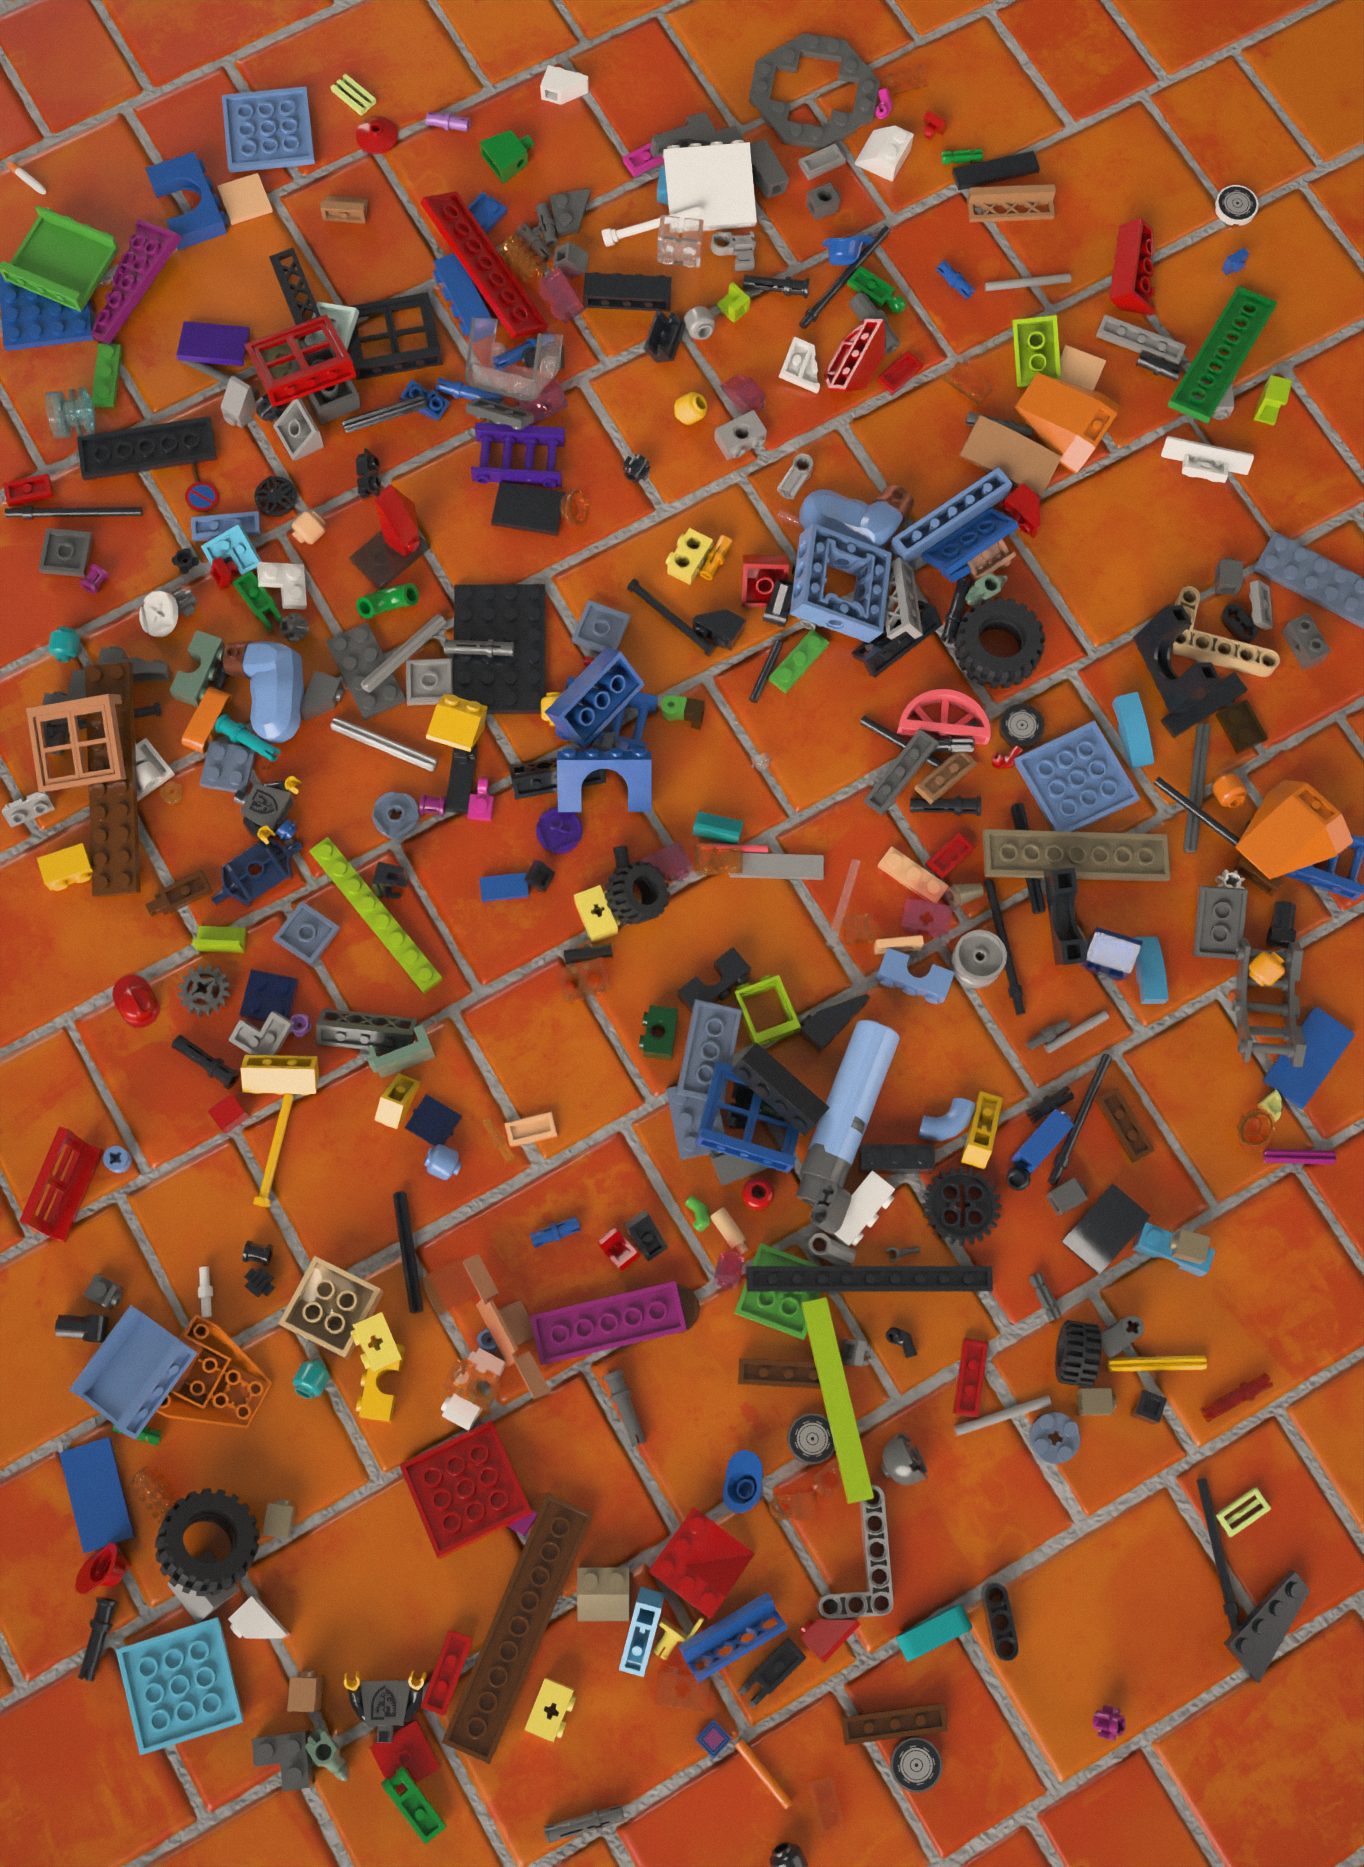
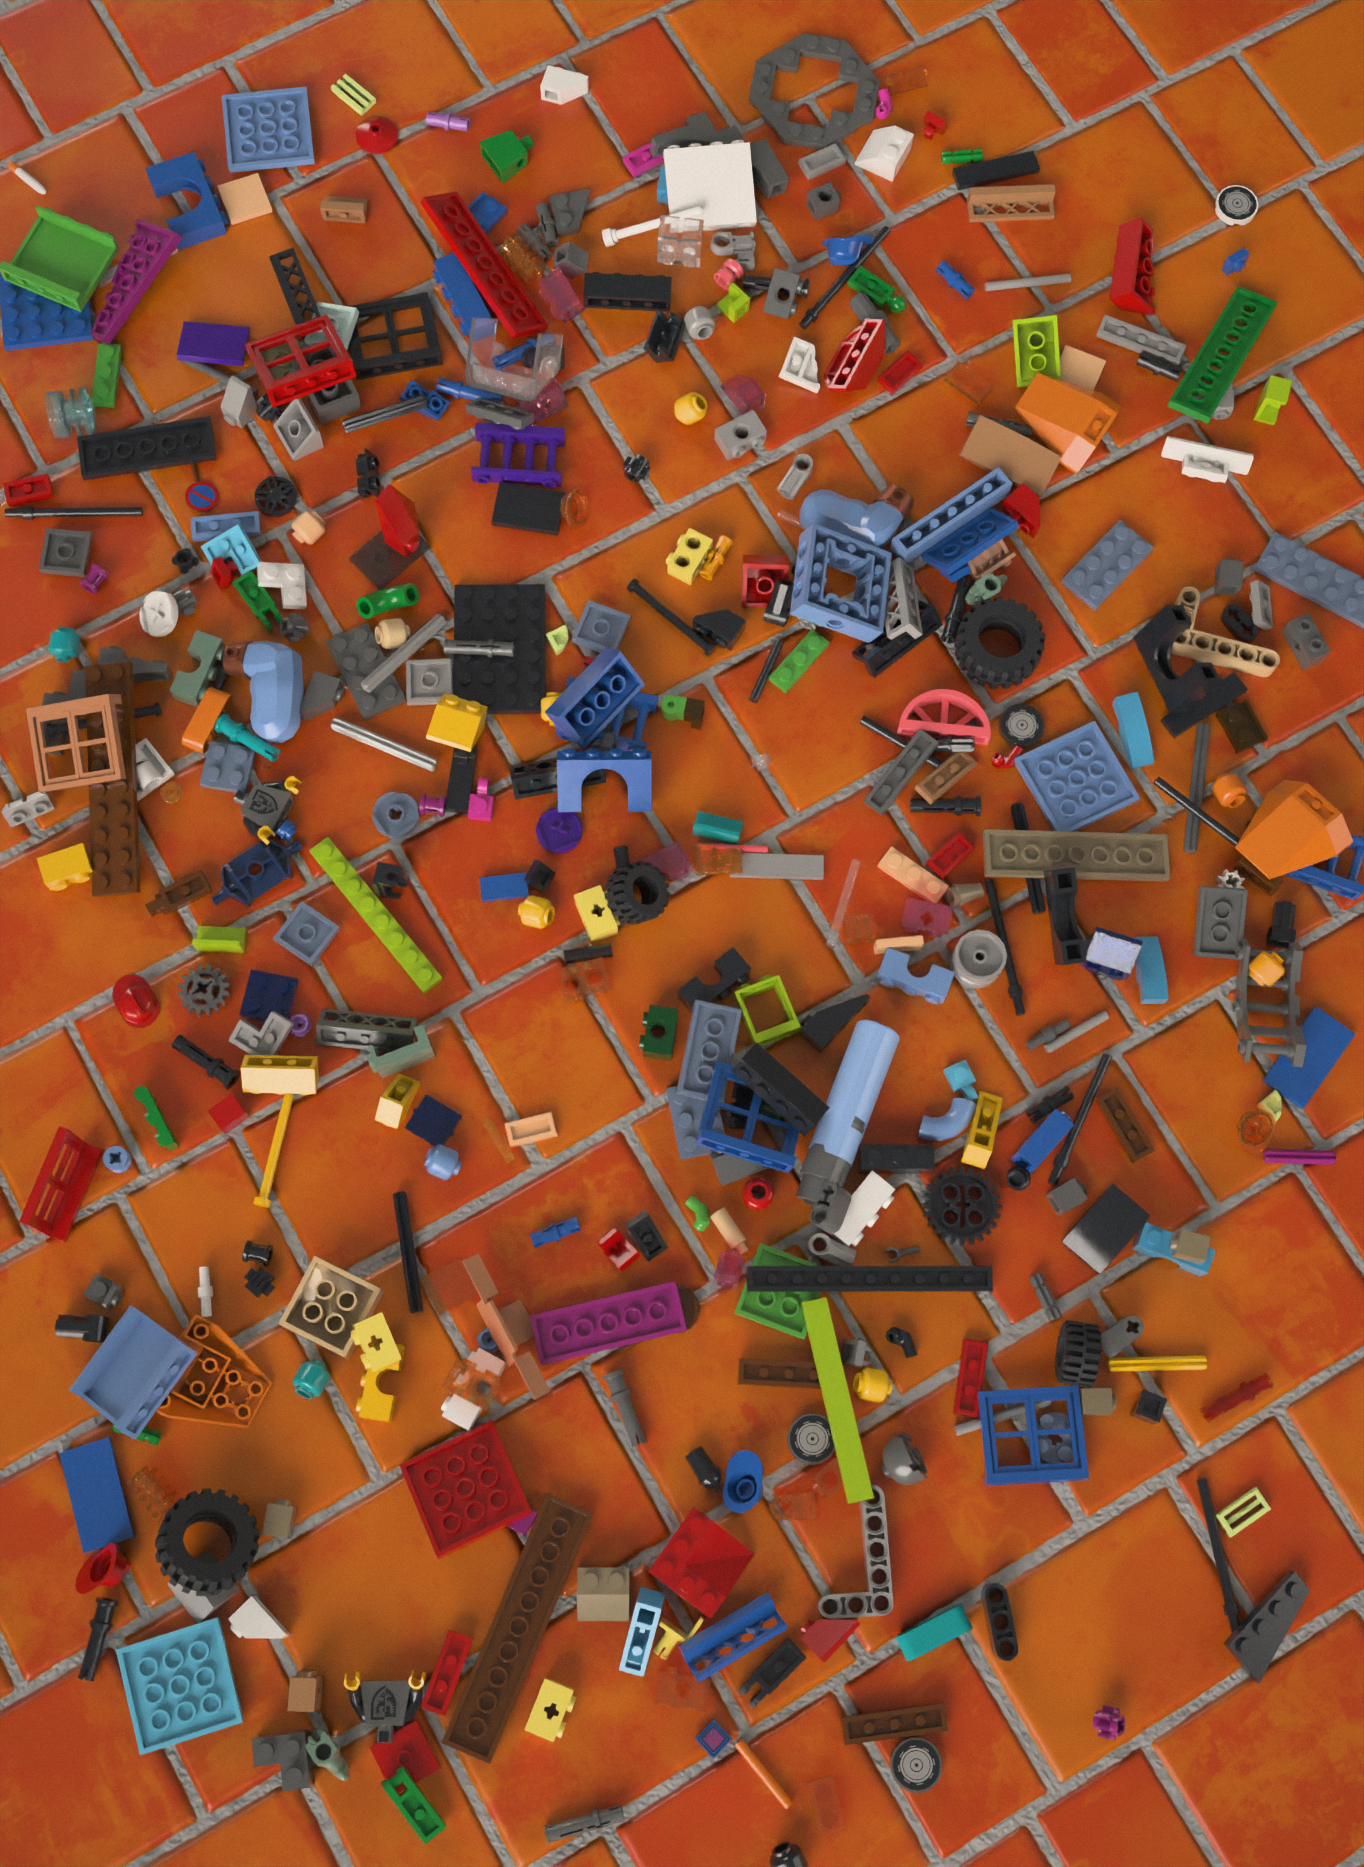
(155, 1117): none -> green plate
(392, 633): none -> tan head
(536, 912): none -> yellow head
(558, 639): none -> yellowish green tile
(704, 1469): none -> black piece
(729, 273): none -> coral wheel
(773, 303): none -> dark grey brick
(872, 1384): none -> yellow head
(961, 1078): none -> medium azure plate
(1036, 1471): none -> blue window
(1107, 565): none -> sand blue plate

